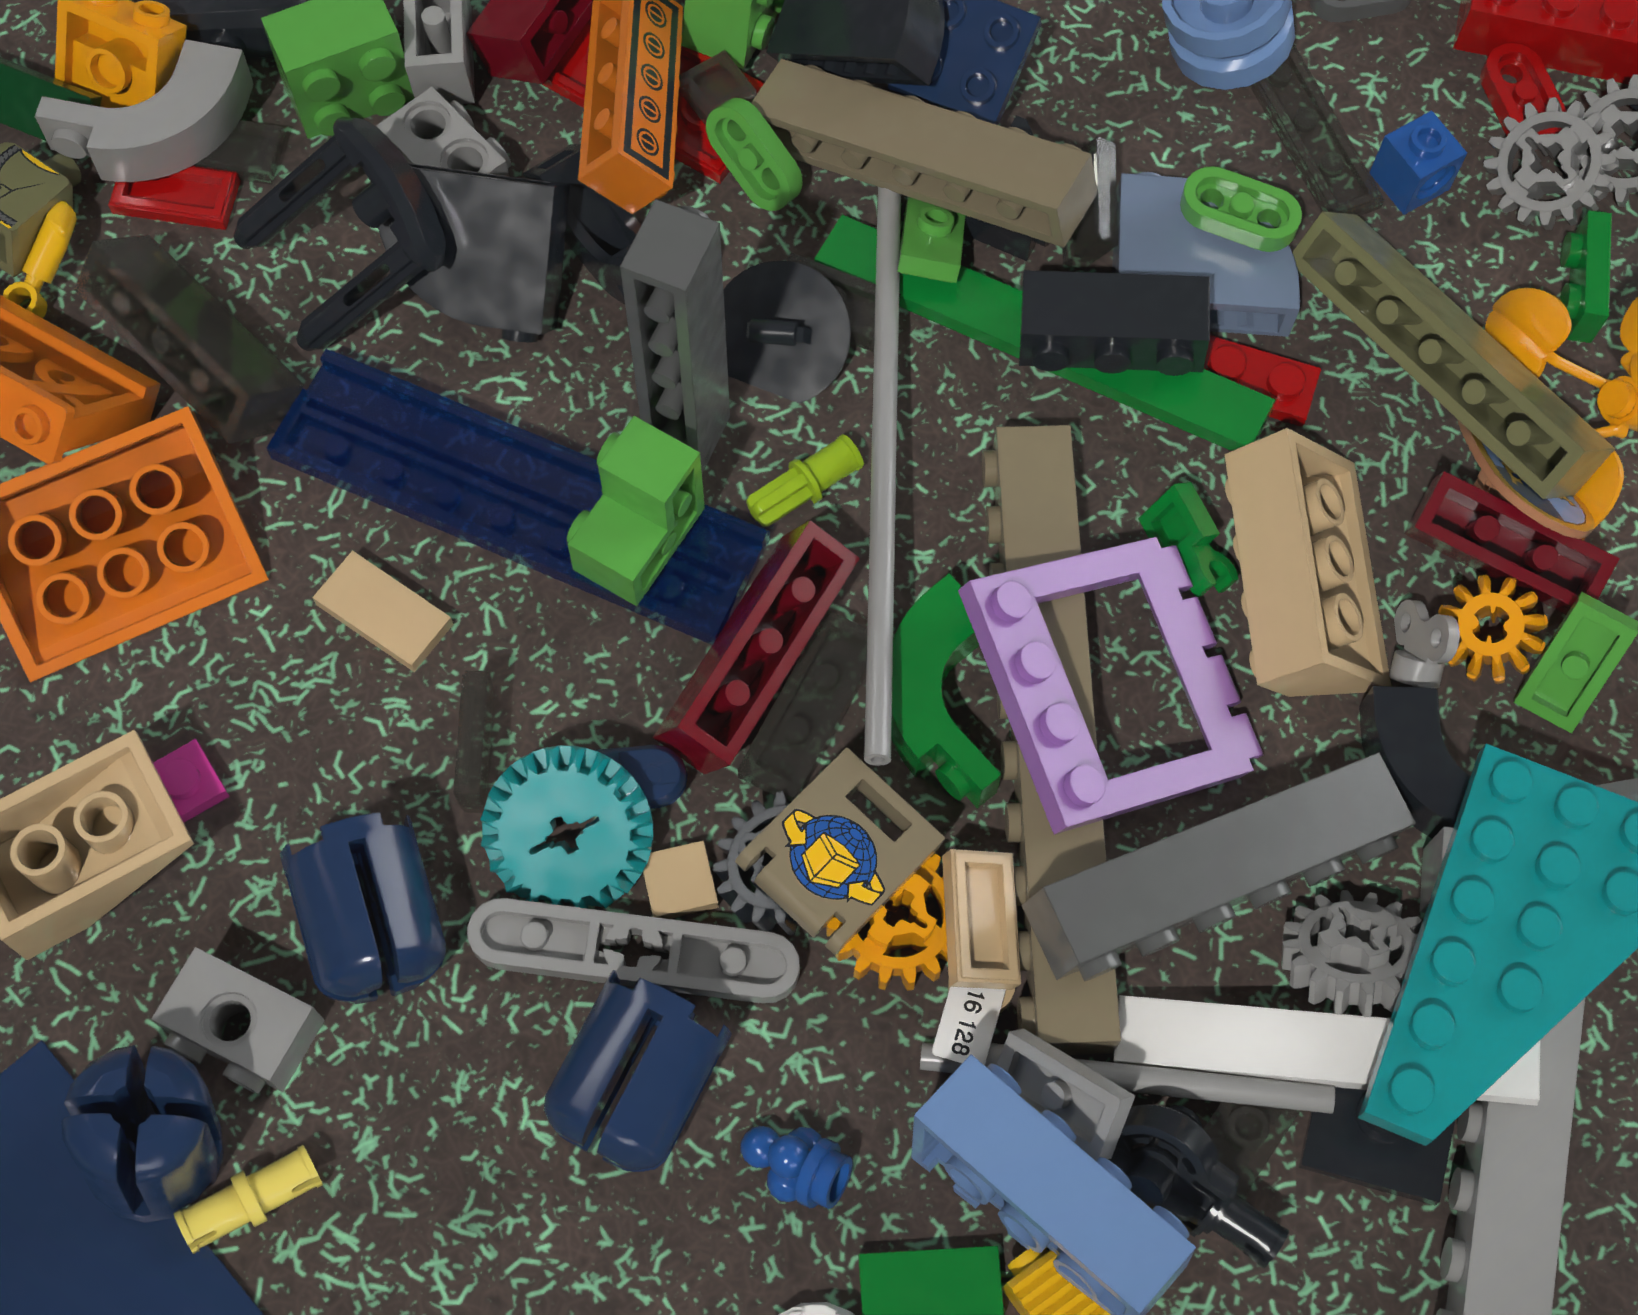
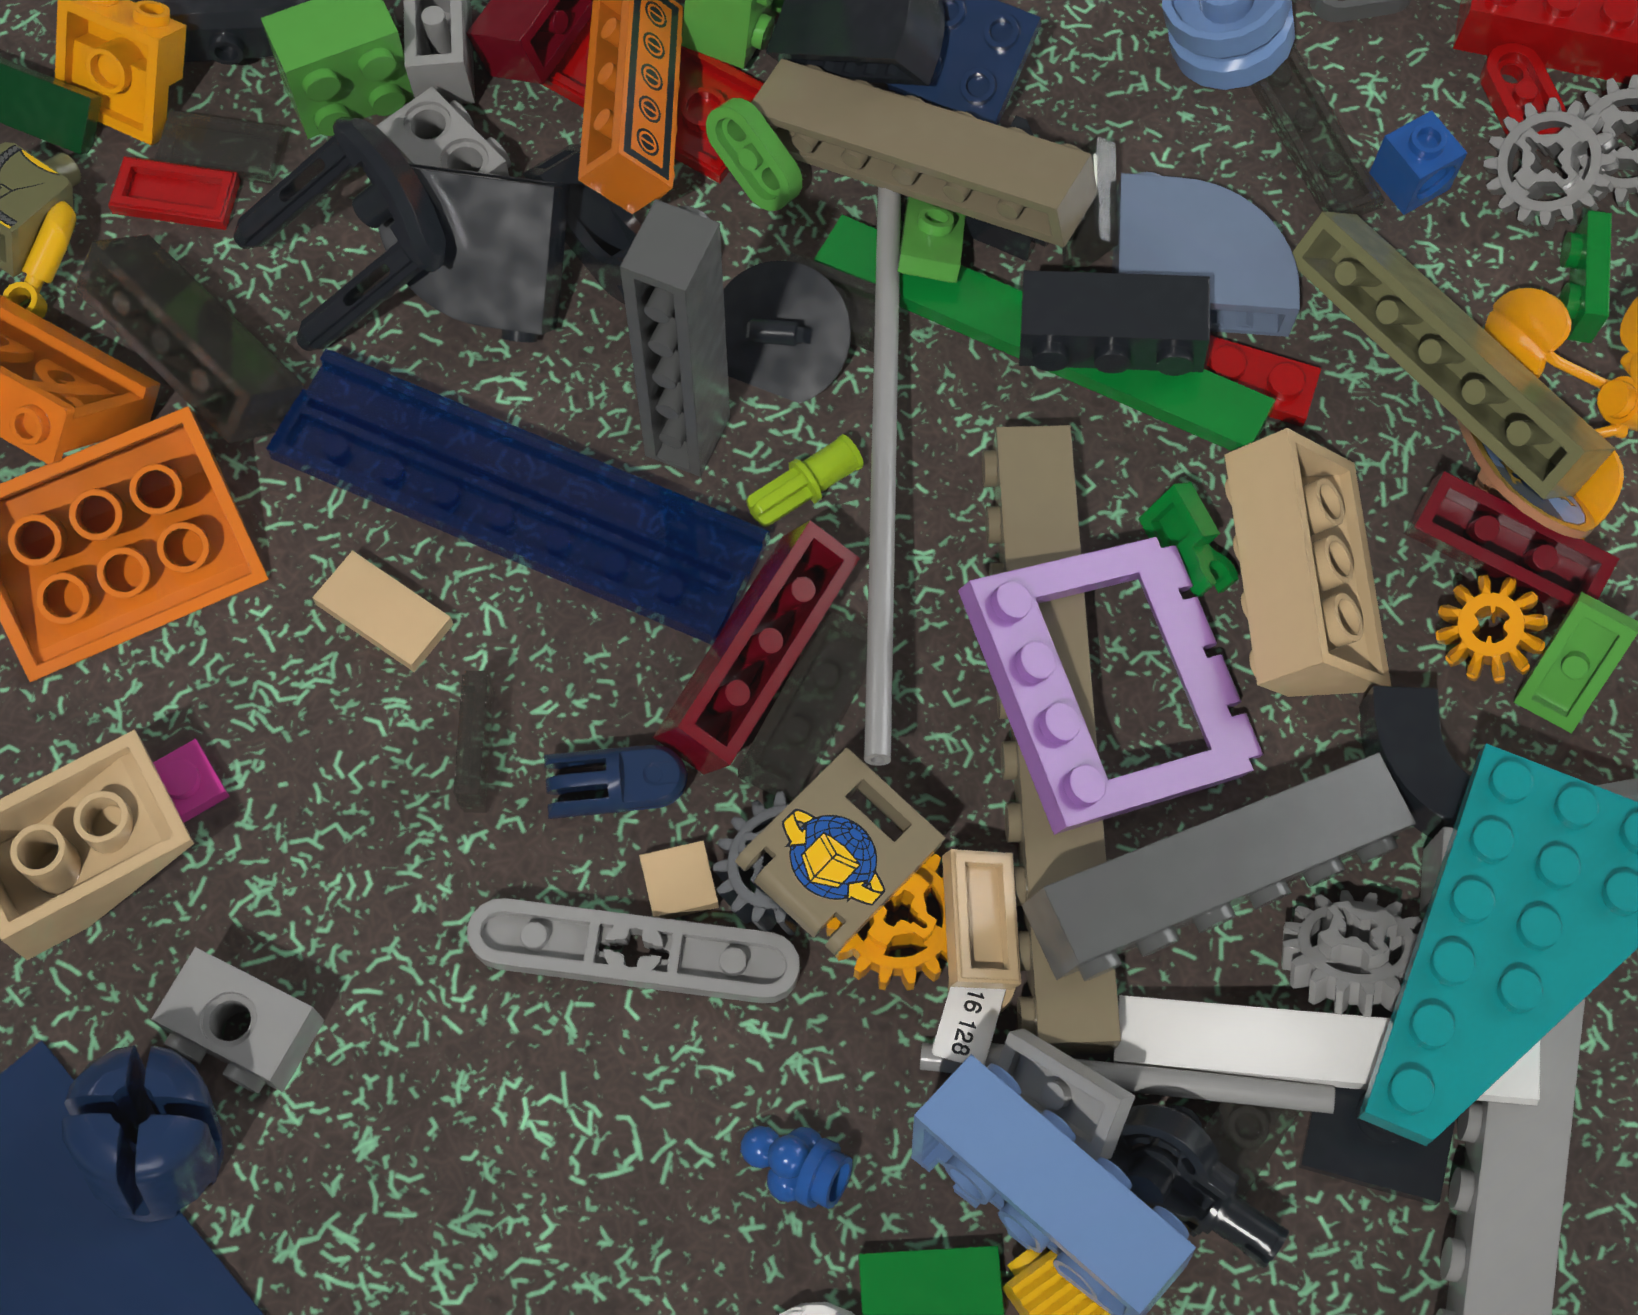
(163, 132): light grey arch -> none
(247, 1199): light yellow pin -> none
(361, 882): dark blue cylinder -> none
(577, 787): teal gear -> none
(633, 1072): dark blue cylinder -> none
(645, 510): bright green brick -> none
(713, 84): clear smoke tile -> none
(925, 650): green arch -> none
(1241, 208): bright green plate -> none
(1426, 645): light grey piece -> none

